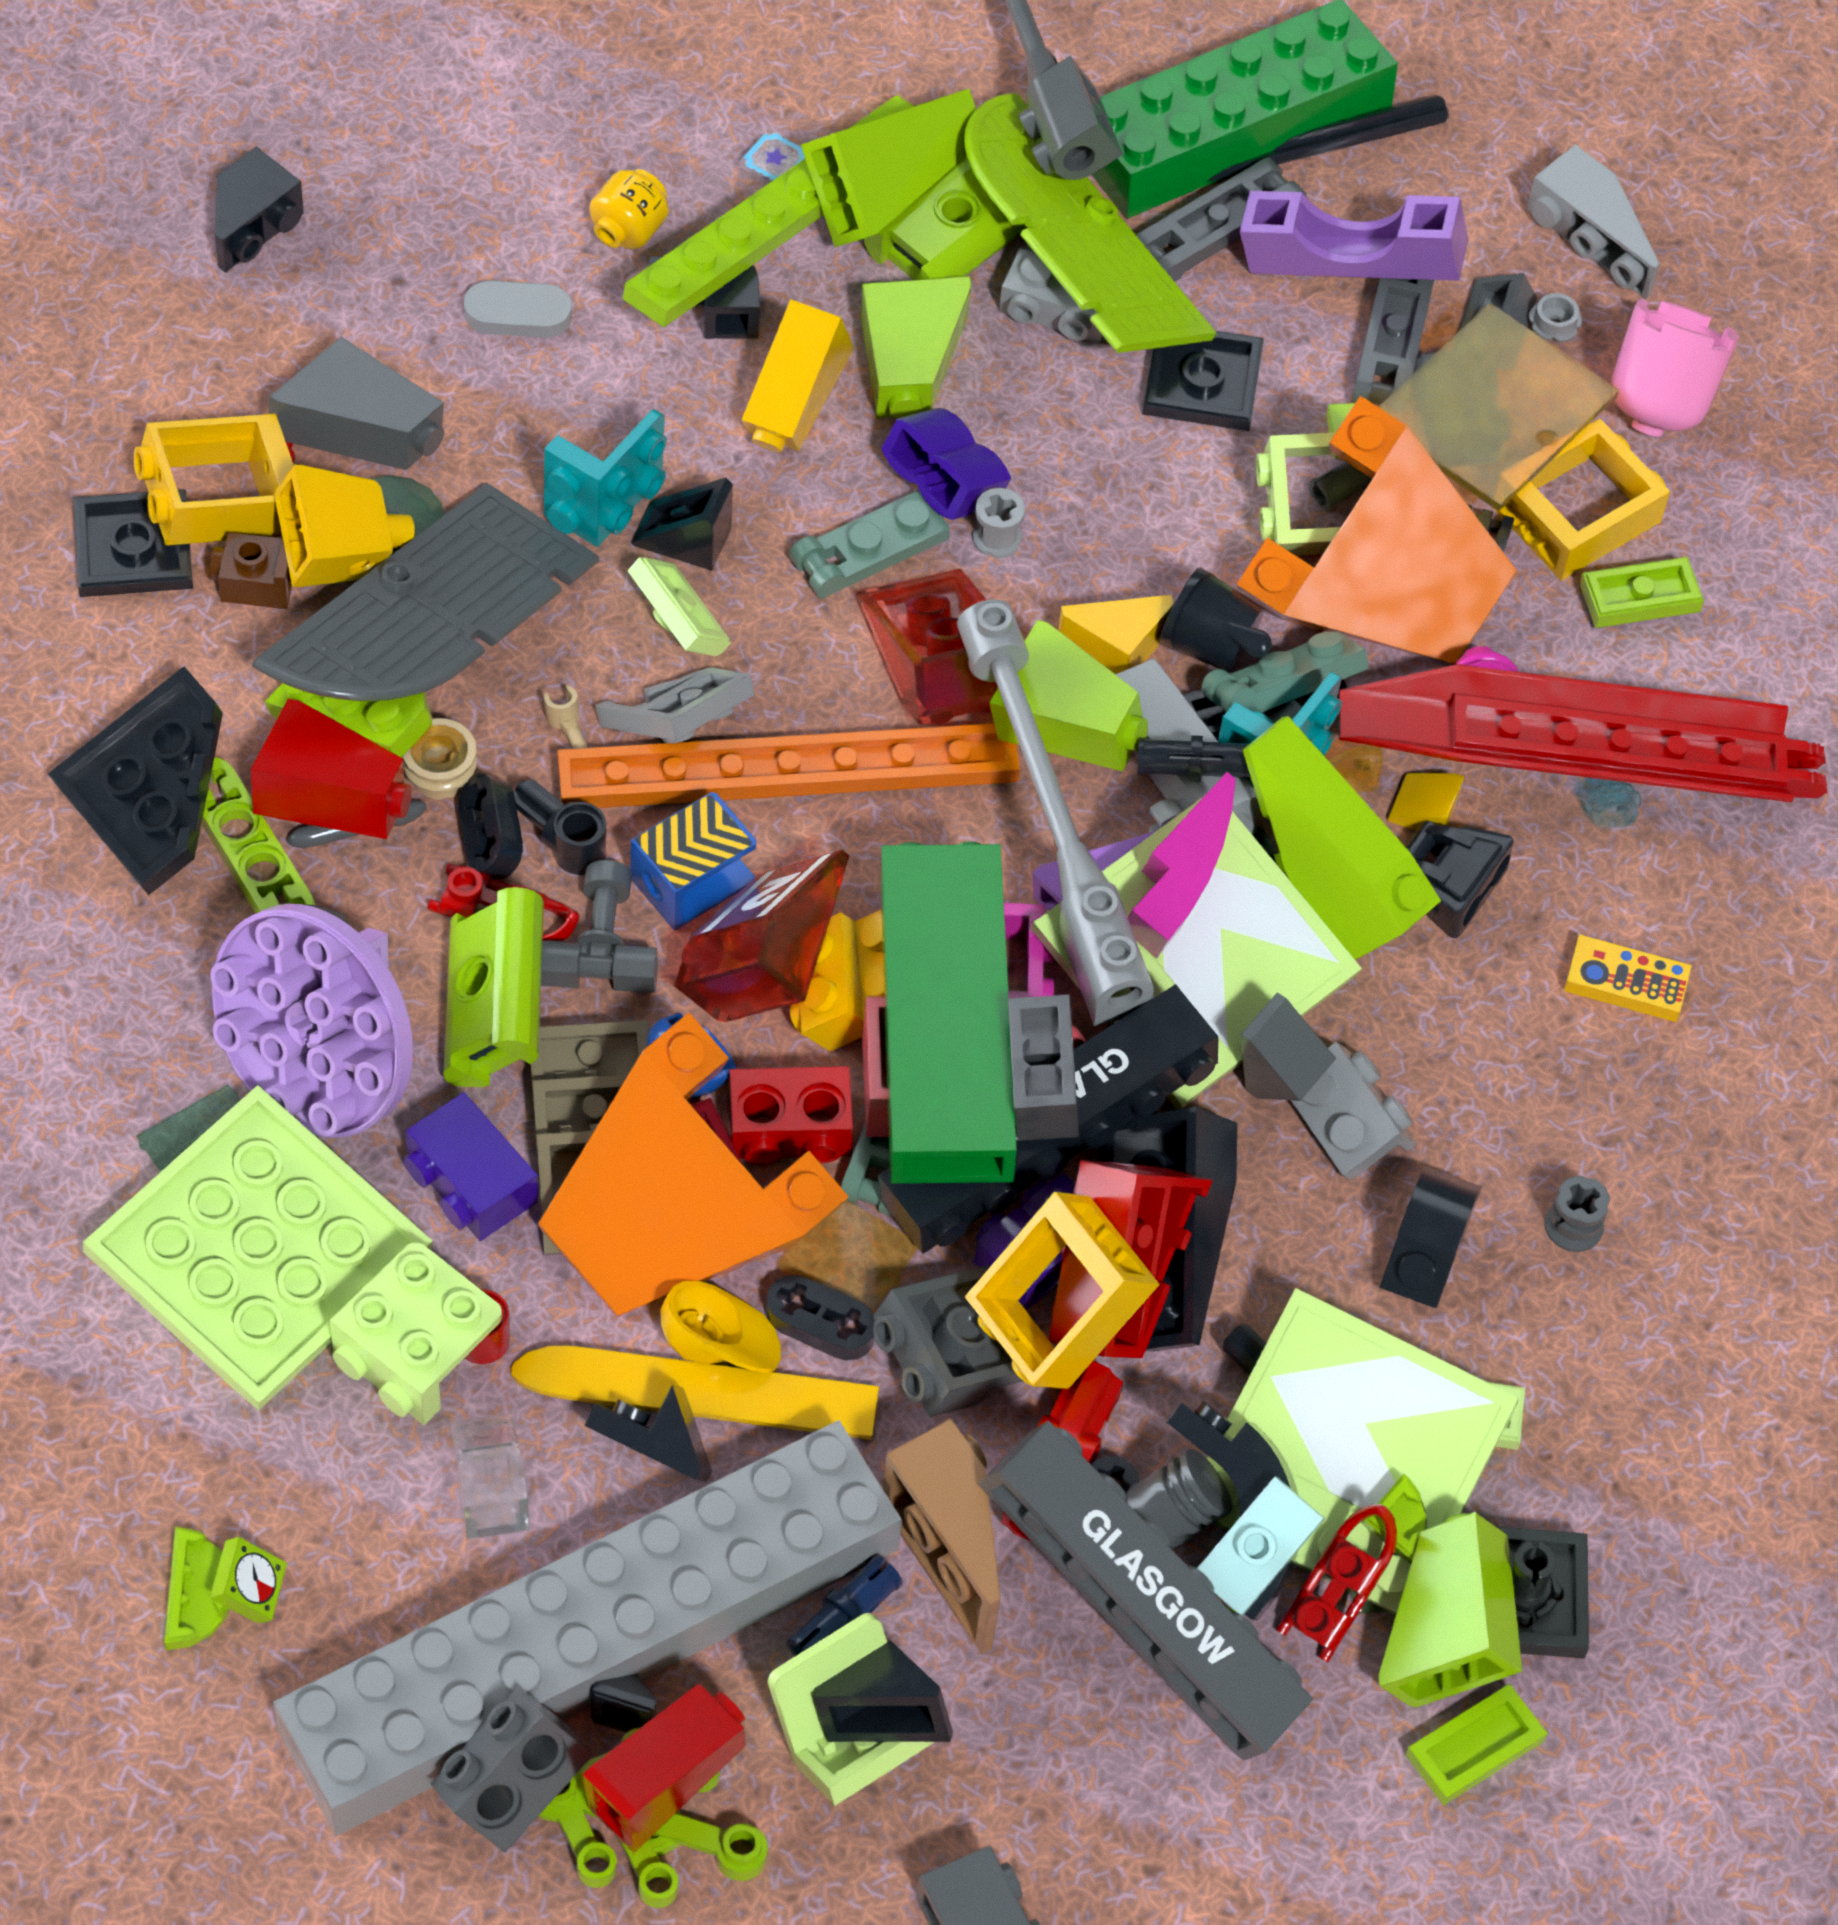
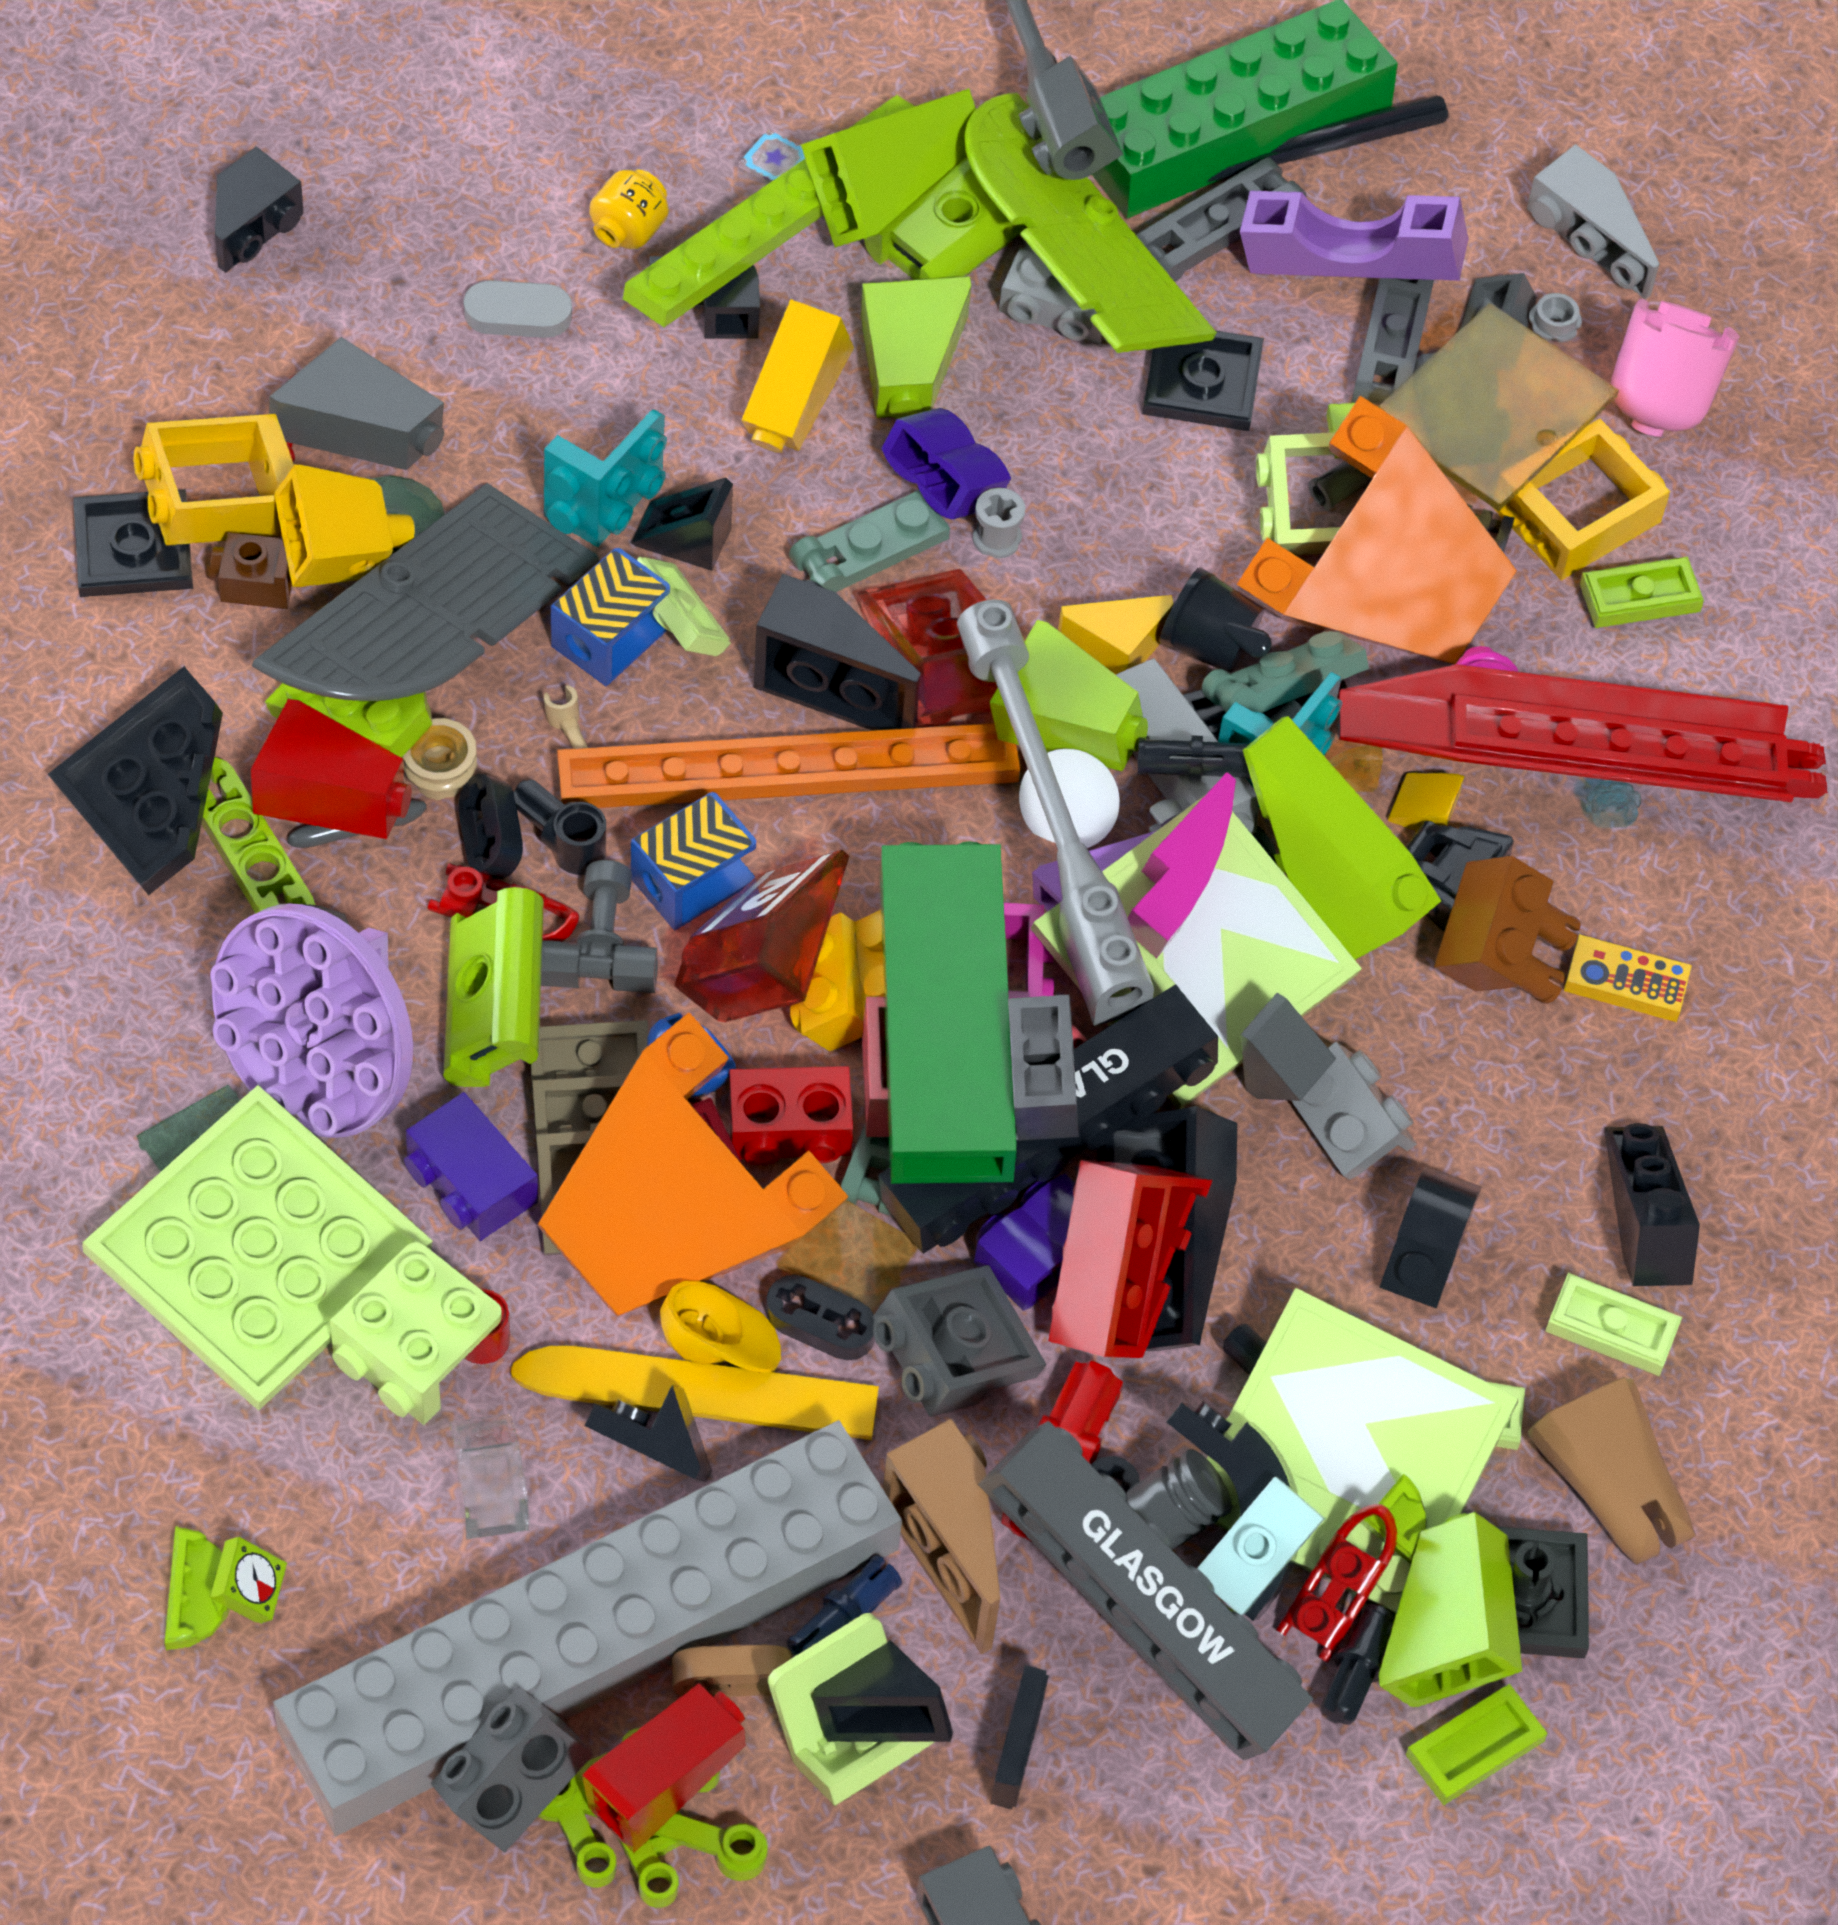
(608, 616): none -> piece
(622, 1703): black slope -> none
(680, 705): light grey wing -> none
(727, 1669): none -> medium nougat beam
(832, 660): none -> black slope
(1019, 1737): none -> black tile
(1088, 793): none -> white sticker
(1106, 1256): yellow window -> none
(1358, 1665): none -> black axle
(1496, 925): none -> dark orange brick
(1578, 1214): dark grey bush -> none
(1613, 1324): none -> yellowish green plate
(1616, 1466): none -> medium nougat piece
(1651, 1207): none -> black slope

